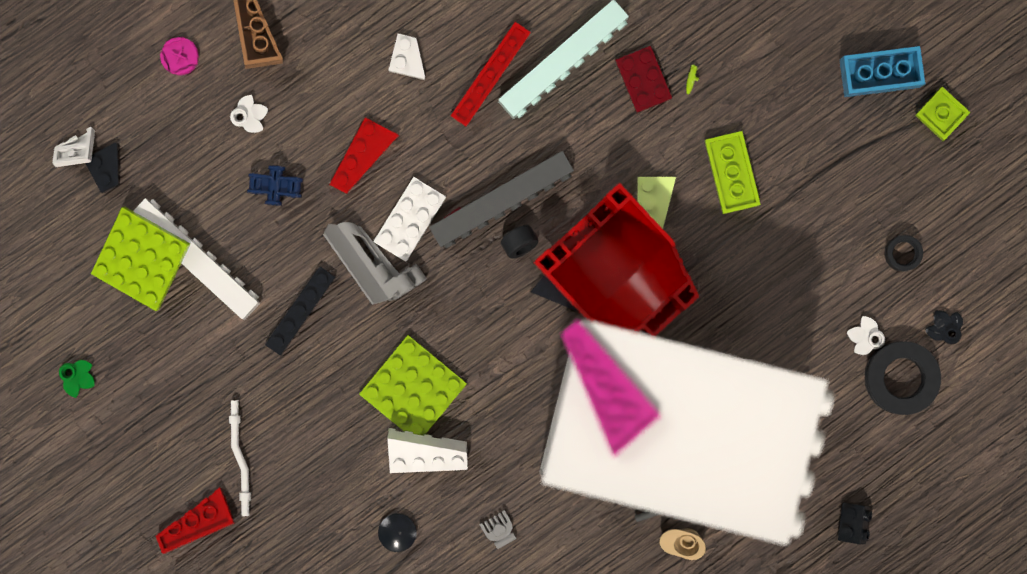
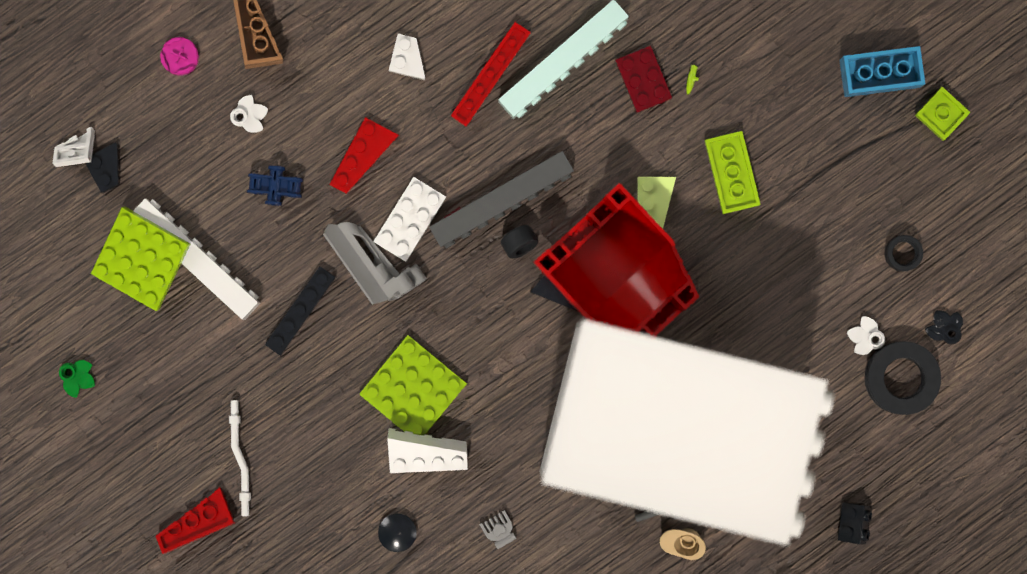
(614, 398): dark pink wing -> none

